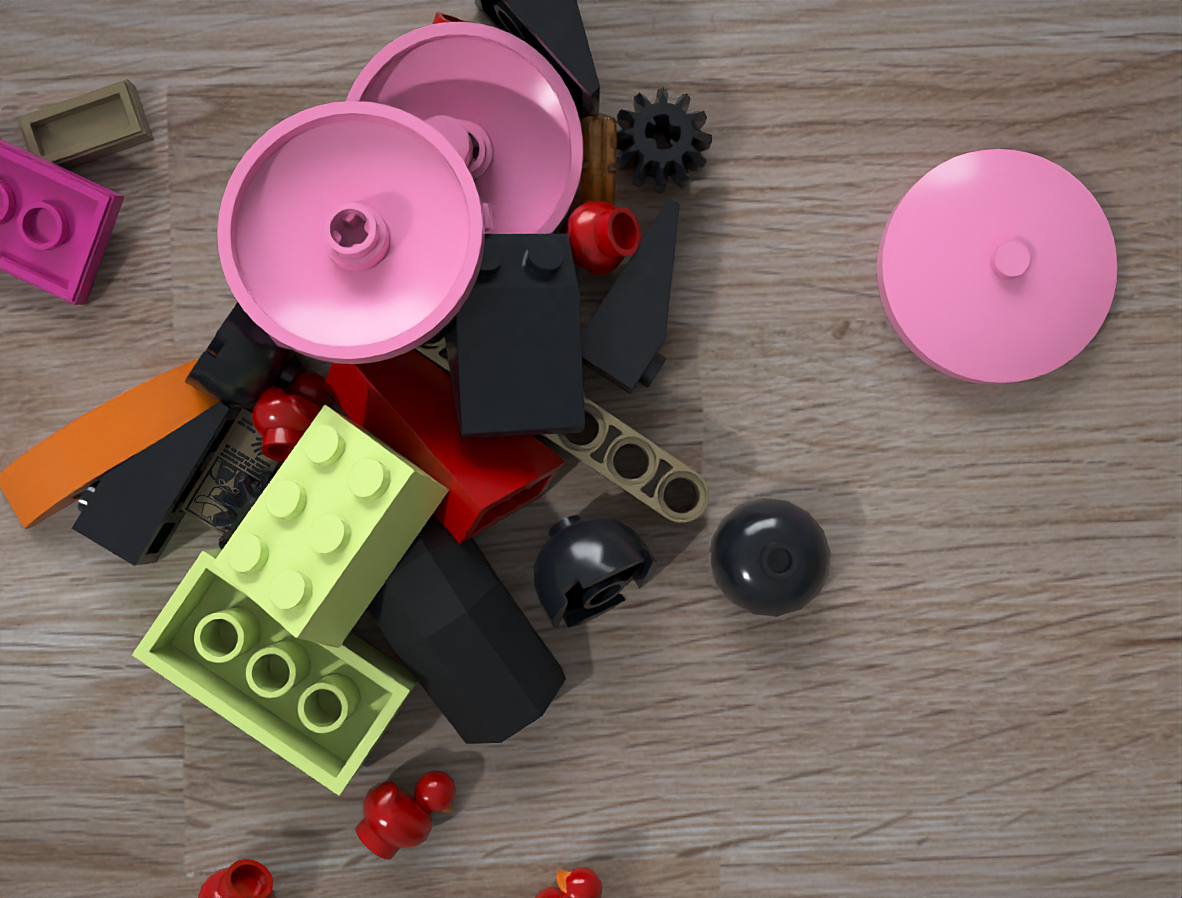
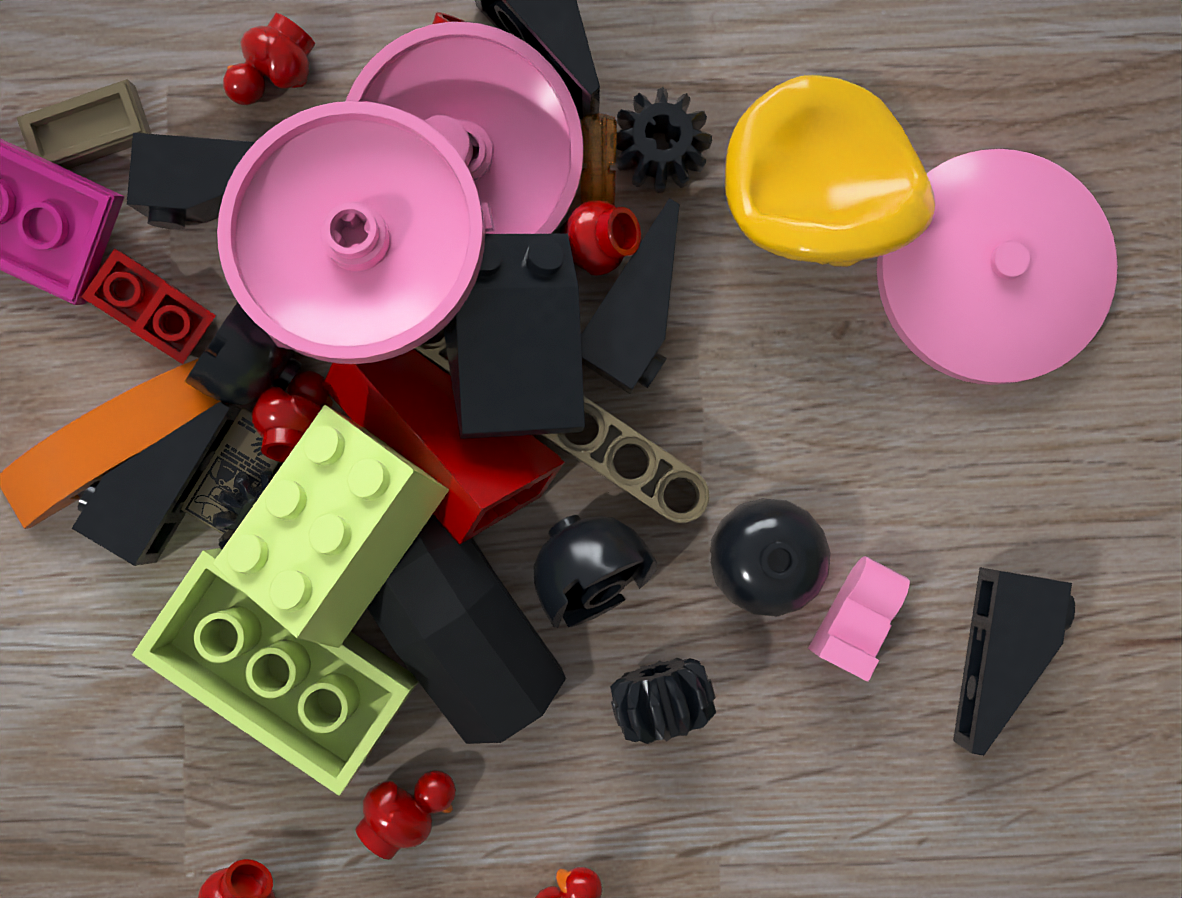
(149, 306): none -> red slope
(180, 177): none -> black slope
(273, 52): none -> red animal
(663, 700): none -> black gear
(825, 174): none -> yellow piece
(860, 618): none -> bright pink leg
(1011, 641): none -> black slope

